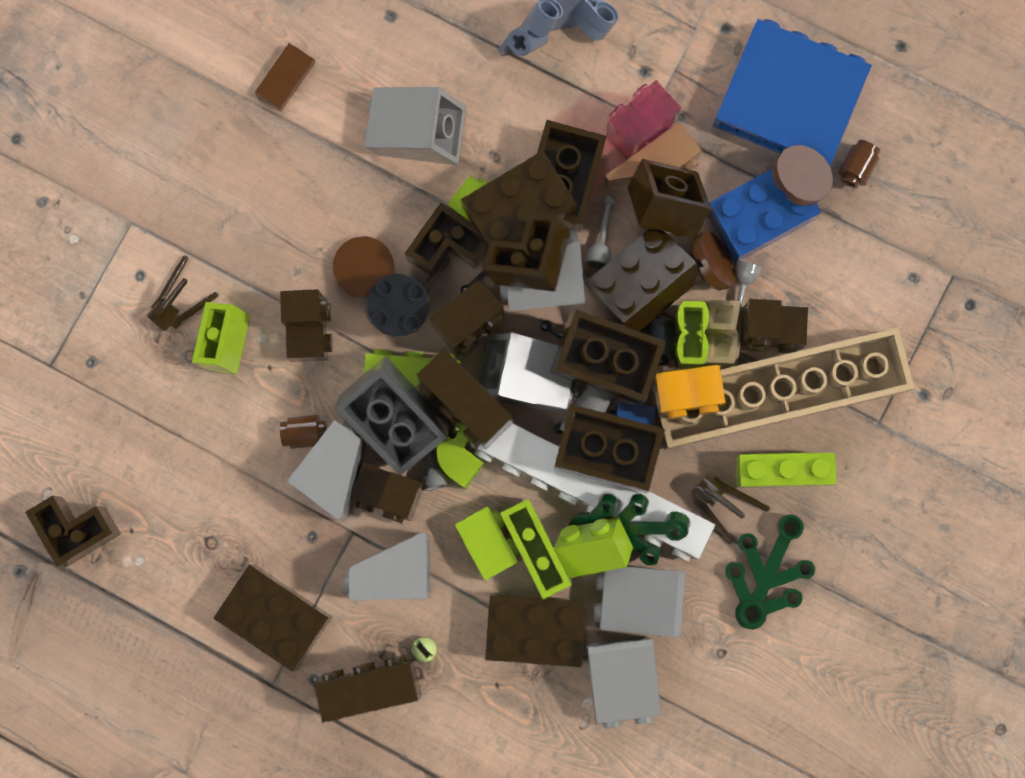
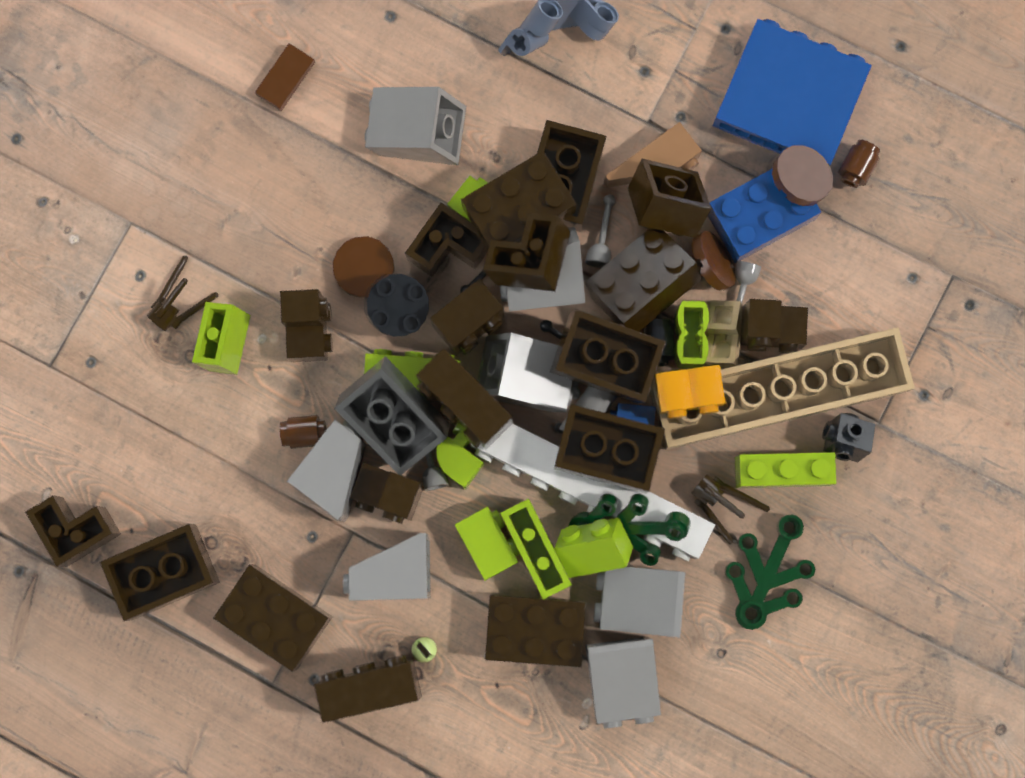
(159, 572): none -> dark brown brick
(642, 120): clear pink brick -> none
(848, 437): none -> black brick

